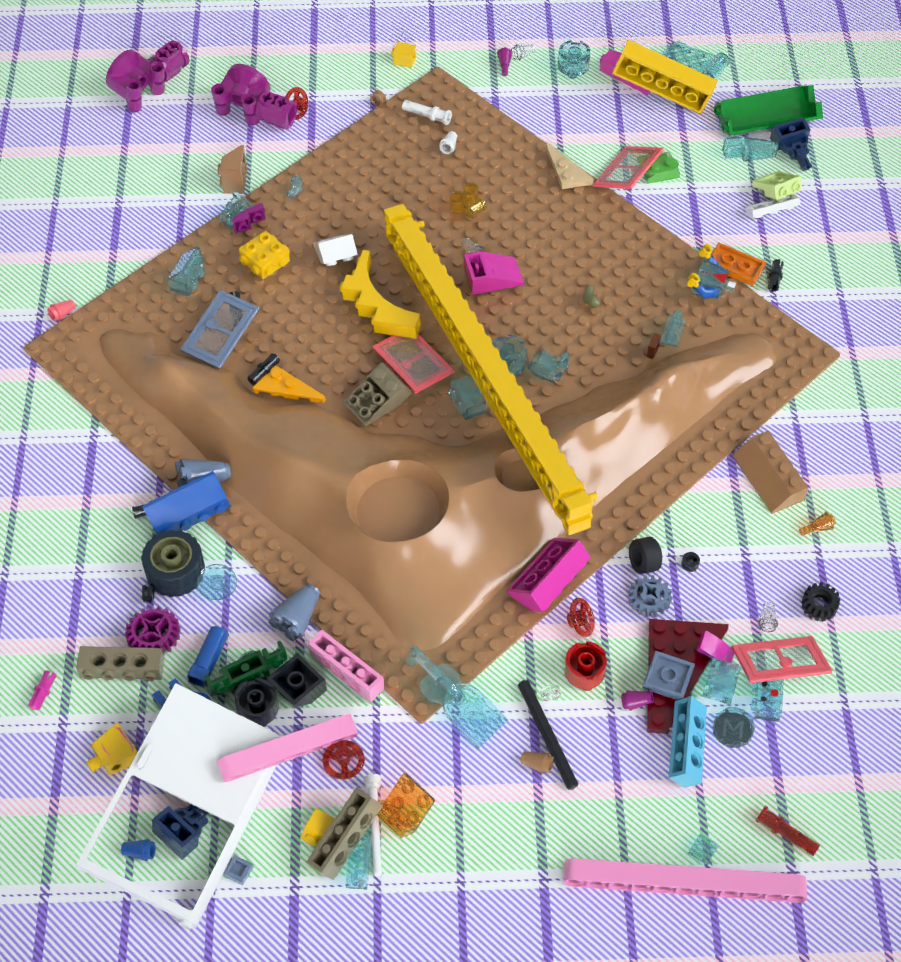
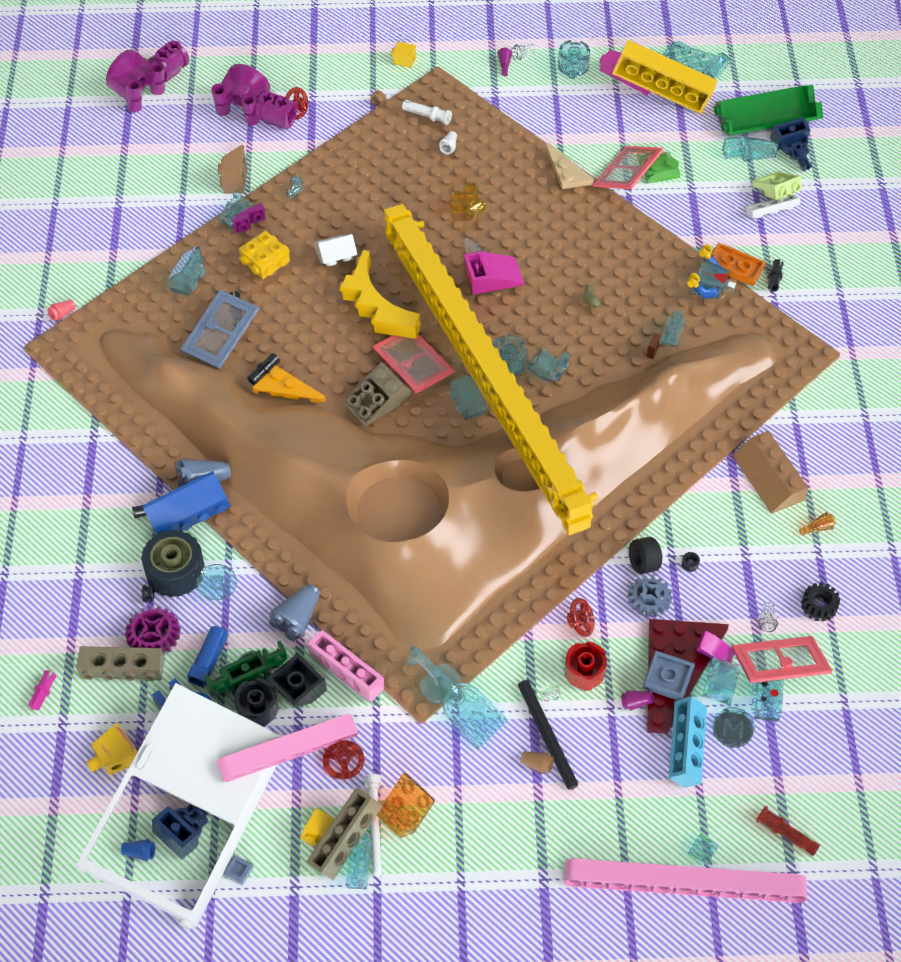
(549, 573): dark pink slope -> none

